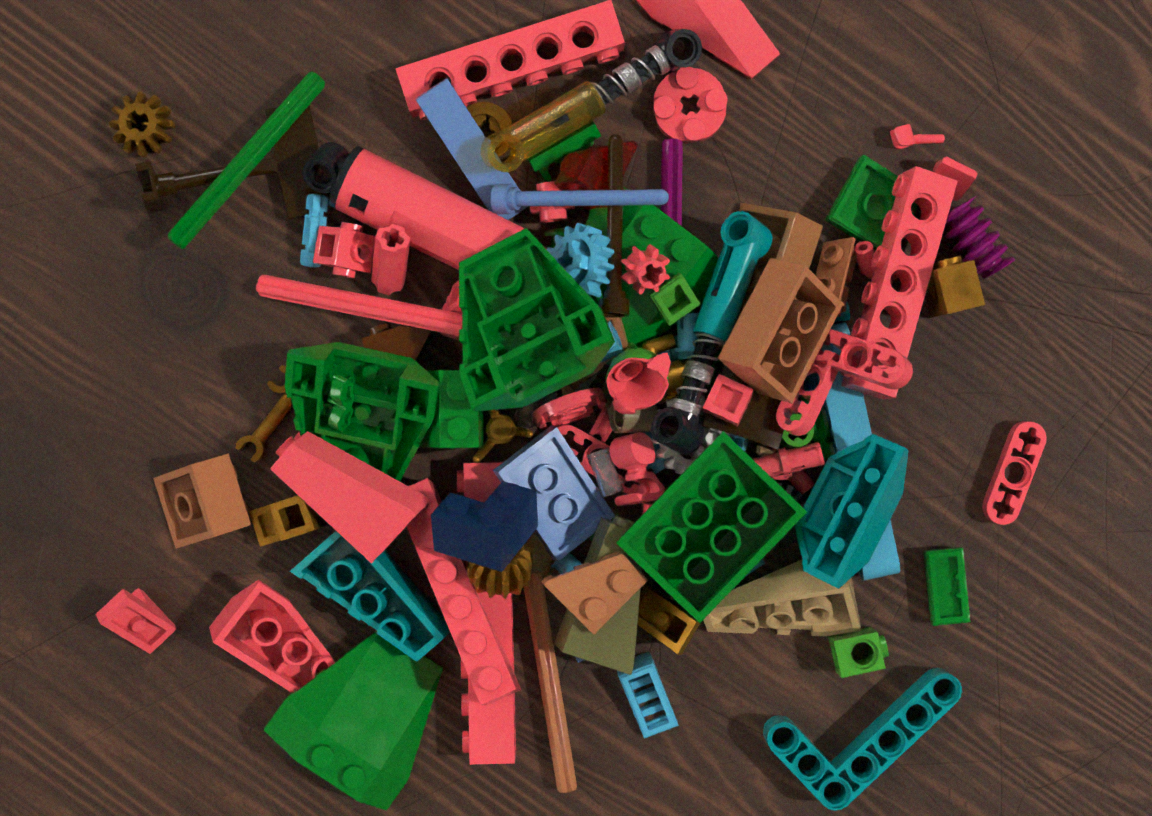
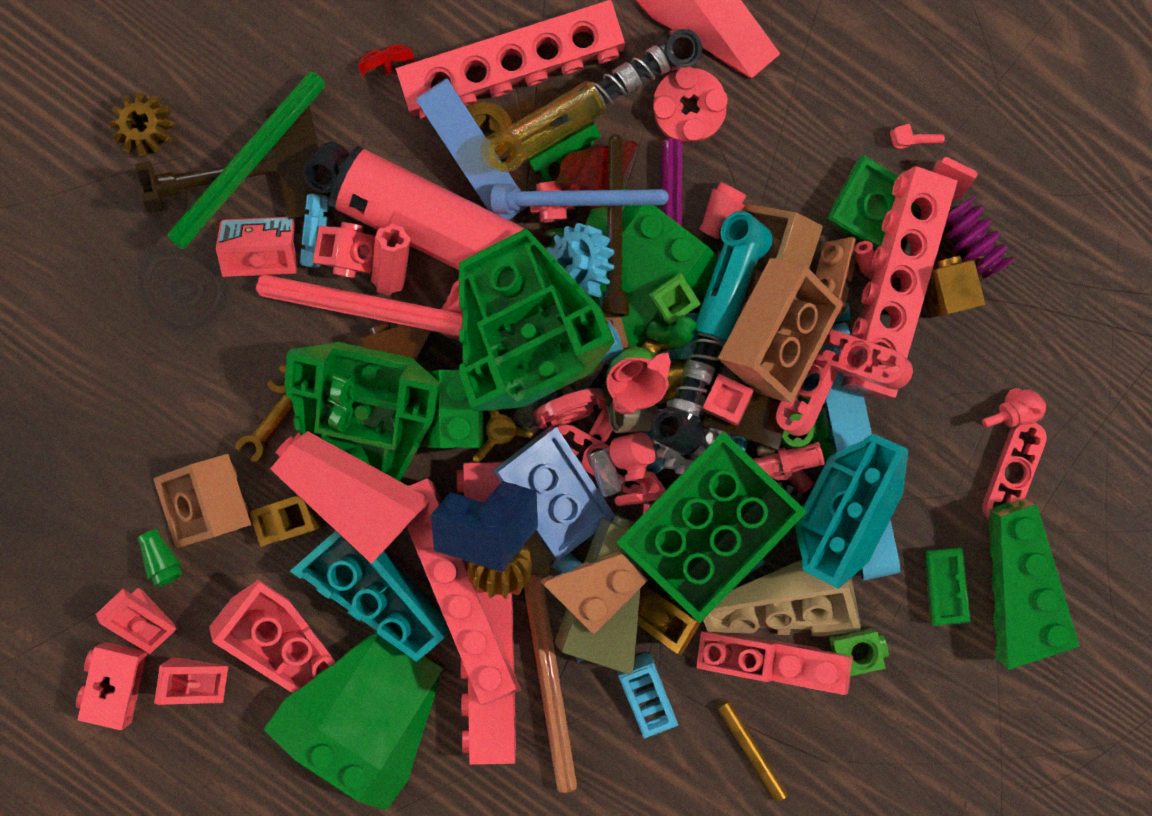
(125, 670): none -> coral brick
(158, 559): none -> green cone
(190, 682): none -> coral slope
(256, 246): none -> coral panel
(391, 54): none -> red piece
(645, 269): coral gear -> none
(672, 335): none -> green arm
(721, 204): none -> coral cone
(752, 751): none -> pearl gold bar
(774, 661): none -> coral slope
(866, 743): teal beam -> none
(1020, 408): none -> coral piece
(1028, 595): none -> green wedge

